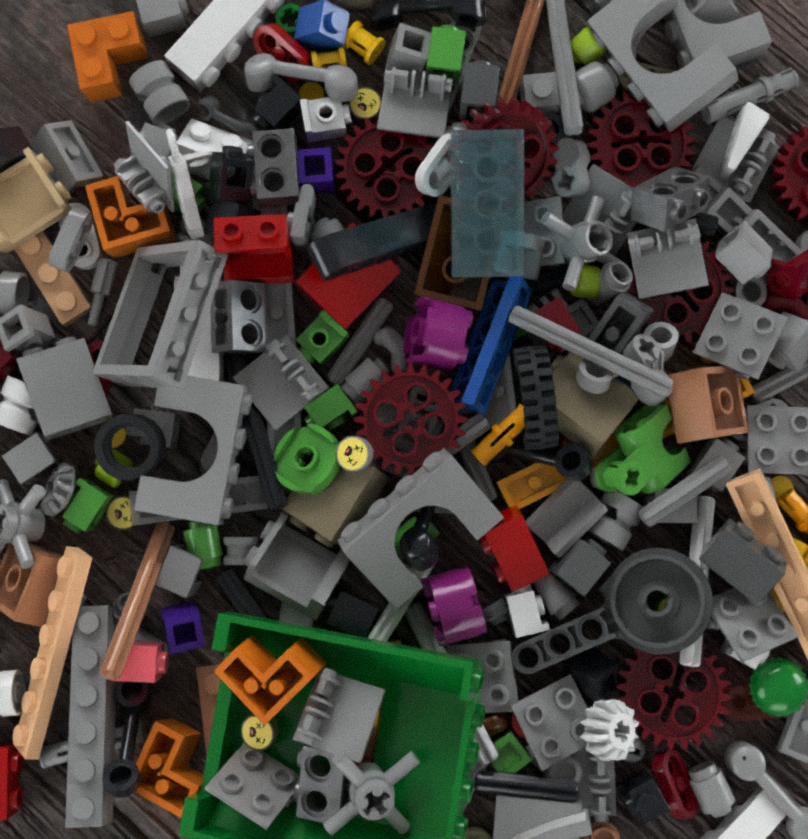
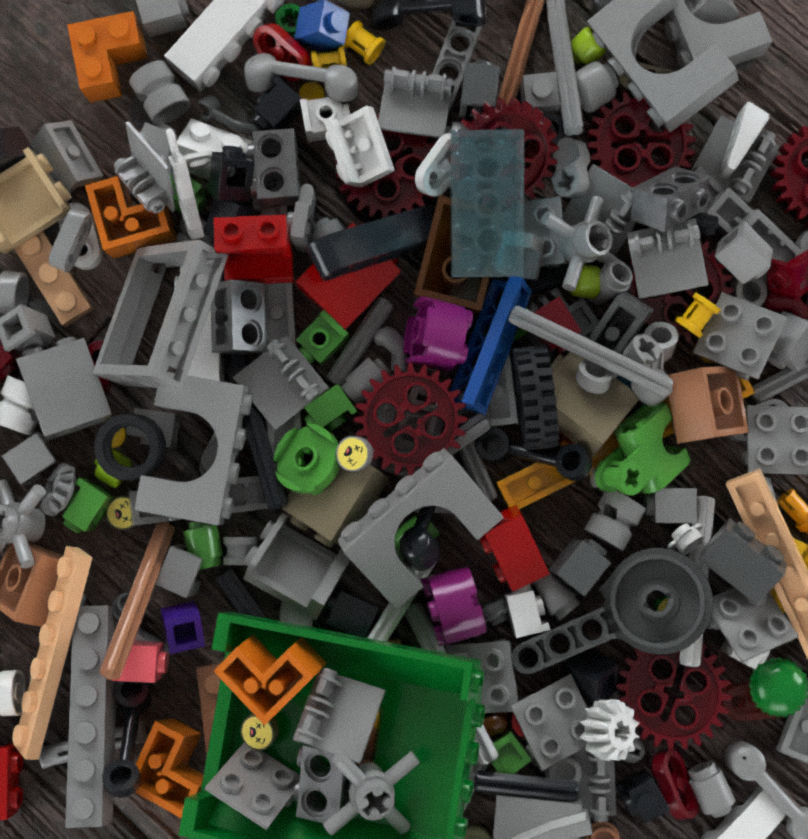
(102, 287): light grey axle -> none
(316, 169): dark purple brick -> none
(359, 147): none -> white bracket
(365, 105): light yellow tile -> none
(408, 49): light grey brick -> none
(446, 52): bright green brick -> none
(484, 451): light orange pin -> none
(566, 516): light grey panel -> none
(684, 491): light grey axle -> none
(686, 538): none -> white plate
(697, 315): none -> yellow bush
(716, 448): light grey brick -> none
(761, 91): light grey pin -> none
(781, 485): yellow piece -> none

